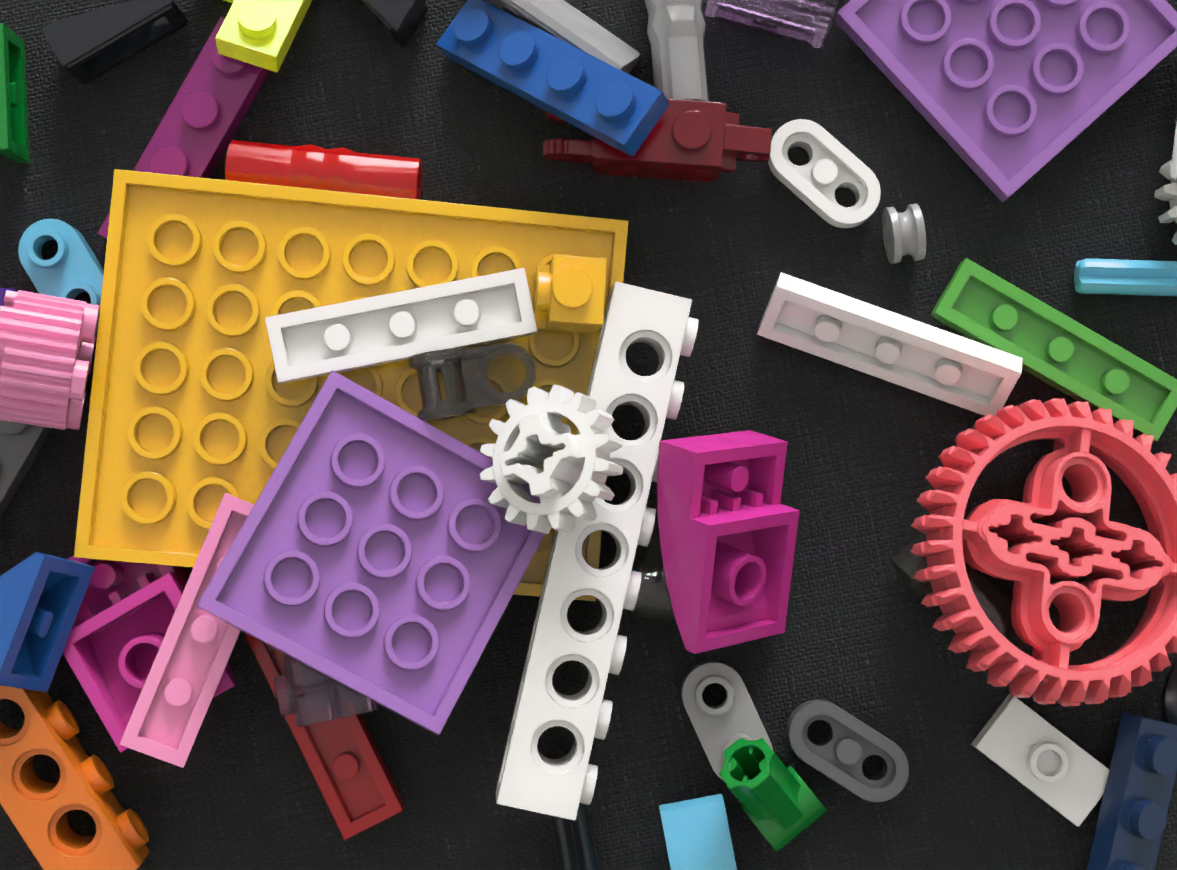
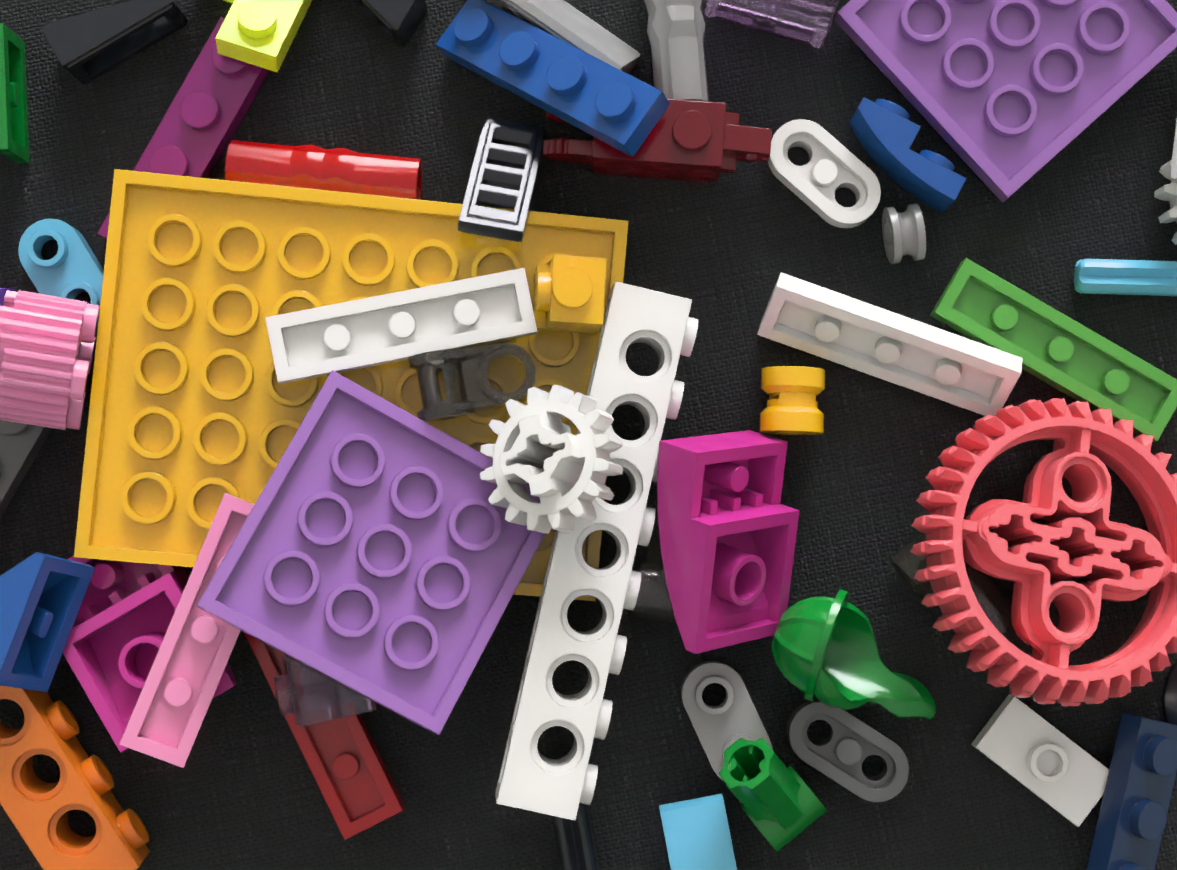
(503, 176): none -> black slope
(792, 400): none -> yellow wheel
(833, 656): none -> green piece
(887, 136): none -> blue slope

